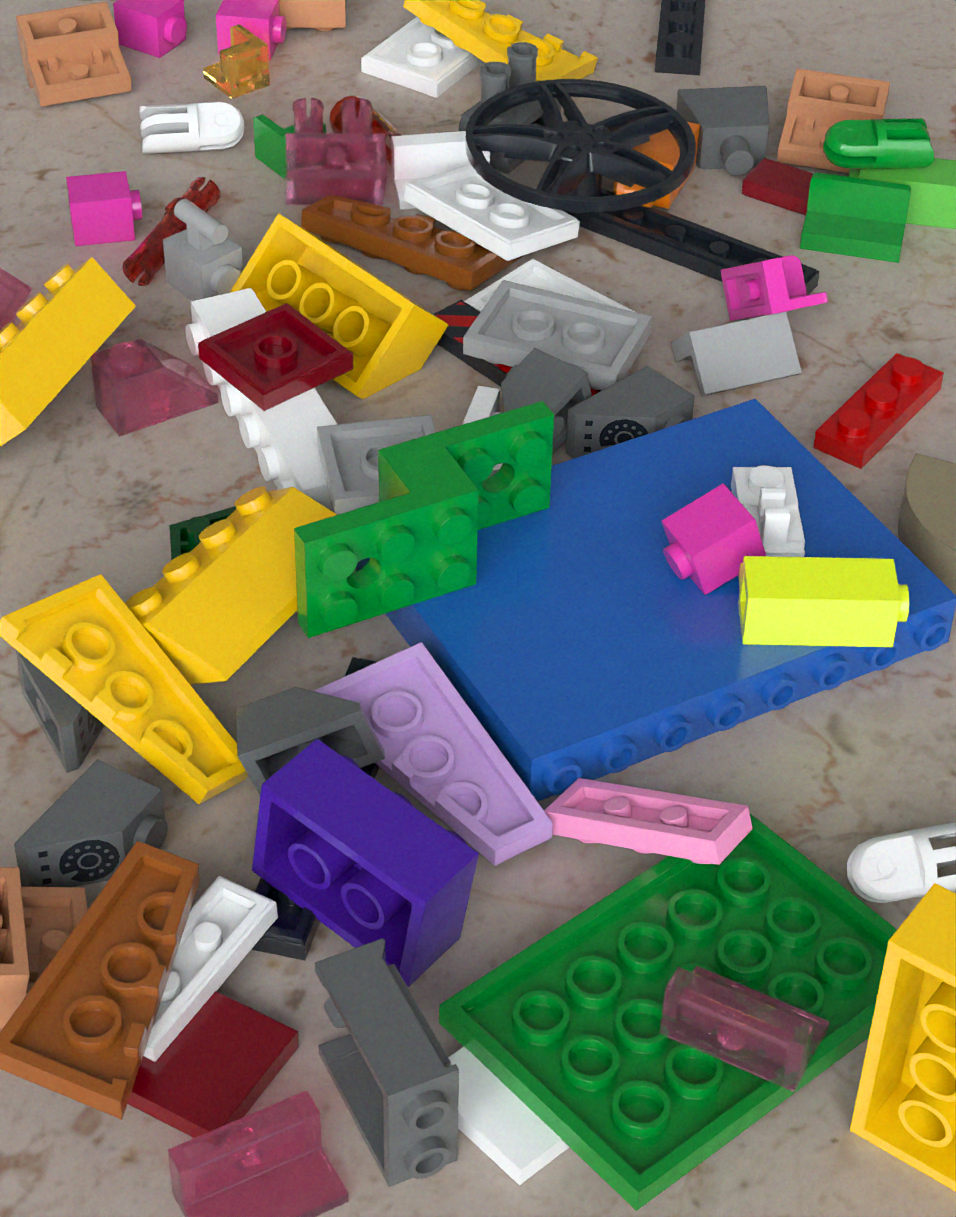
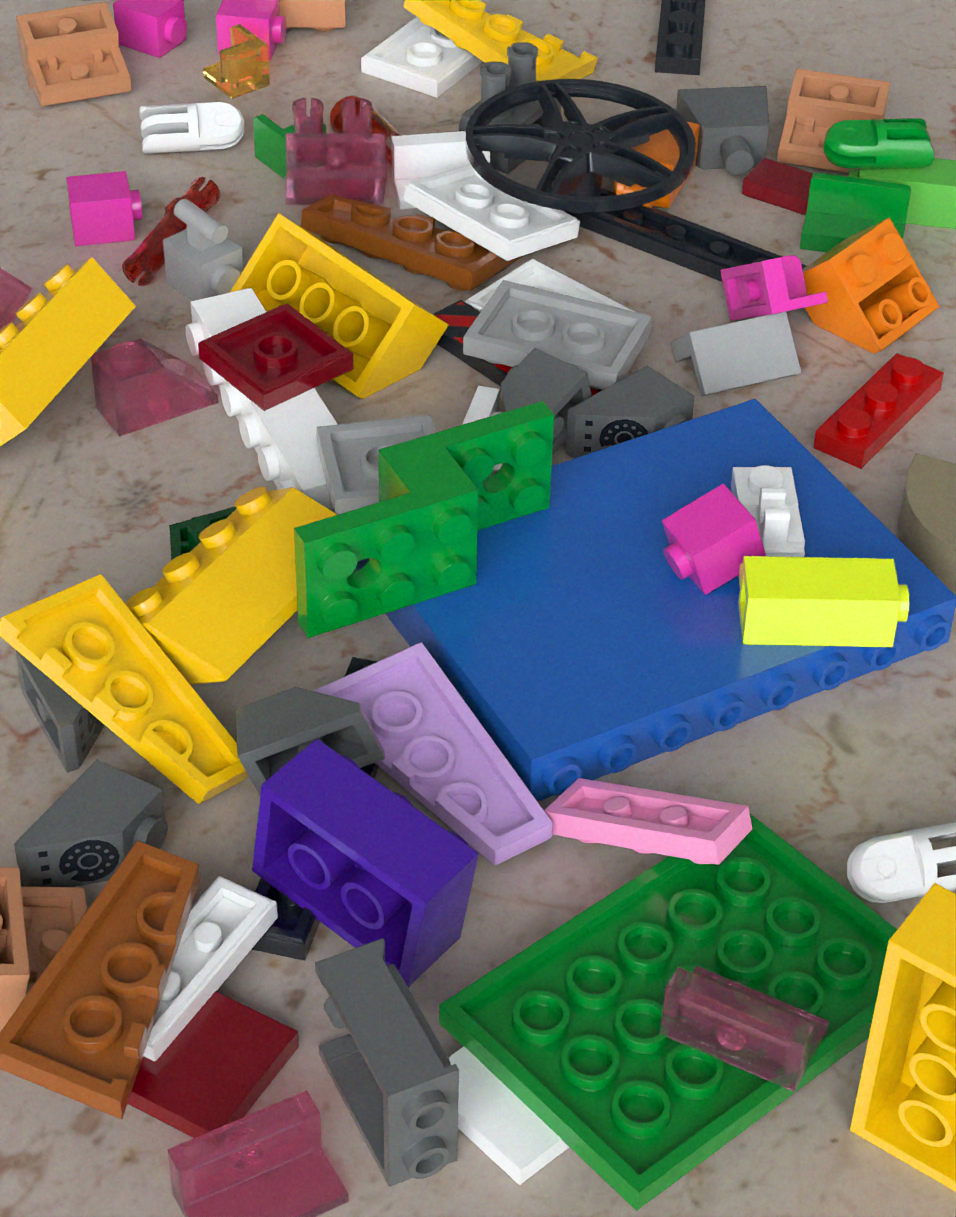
(870, 288): none -> orange slope

